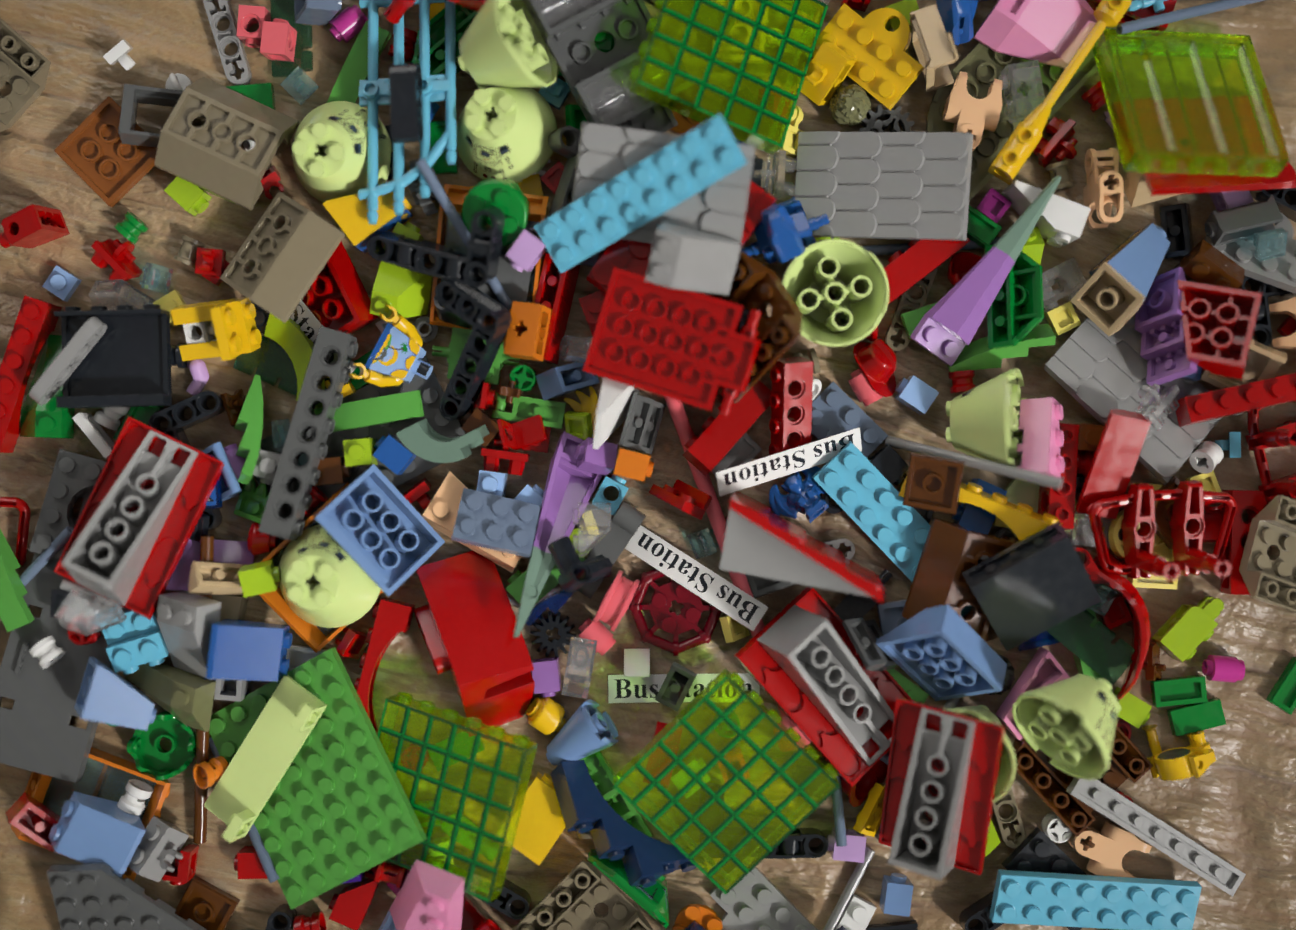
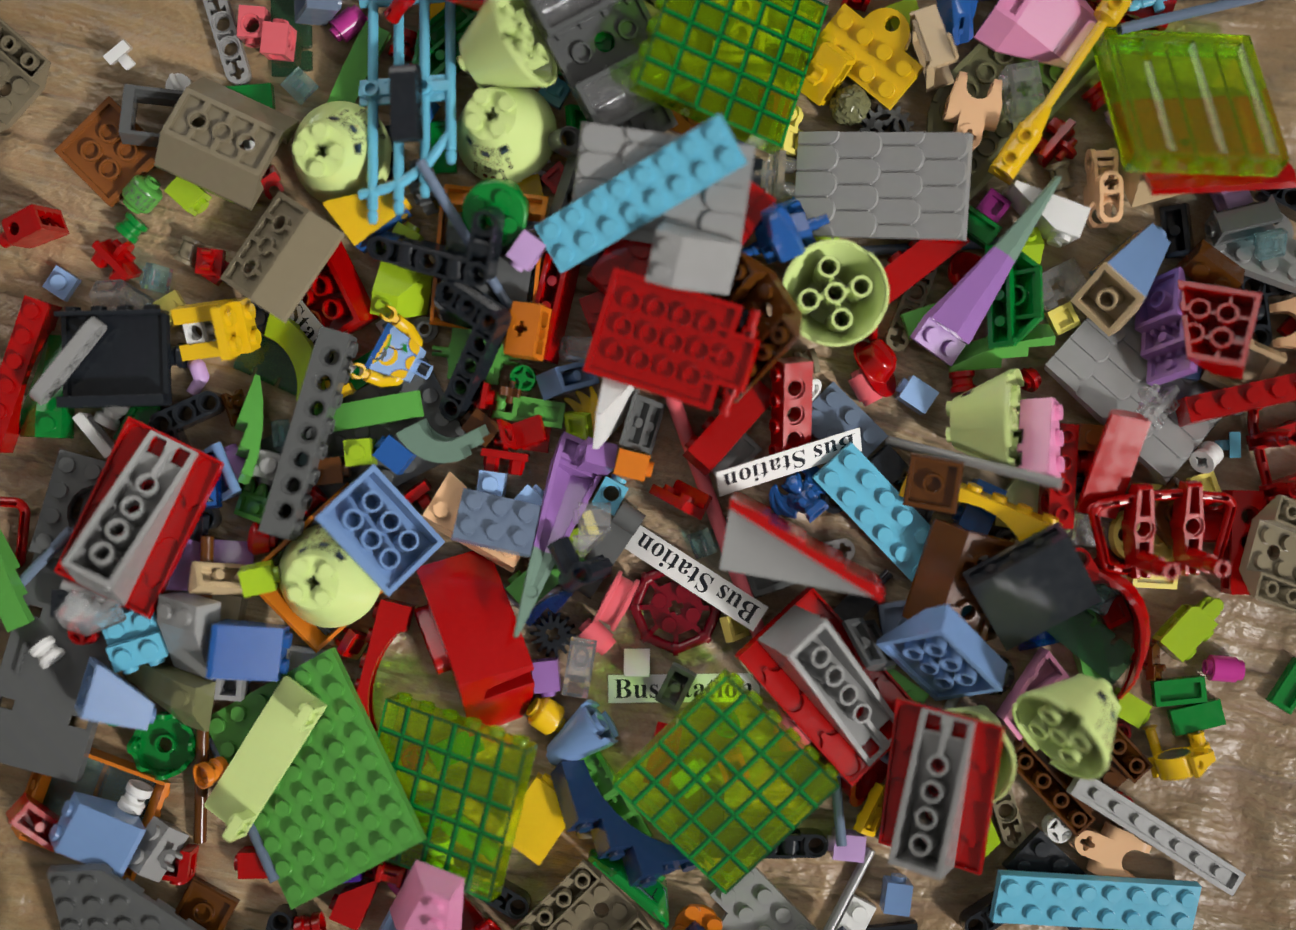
(142, 194): none -> bright green head
(1031, 379): none -> red plate

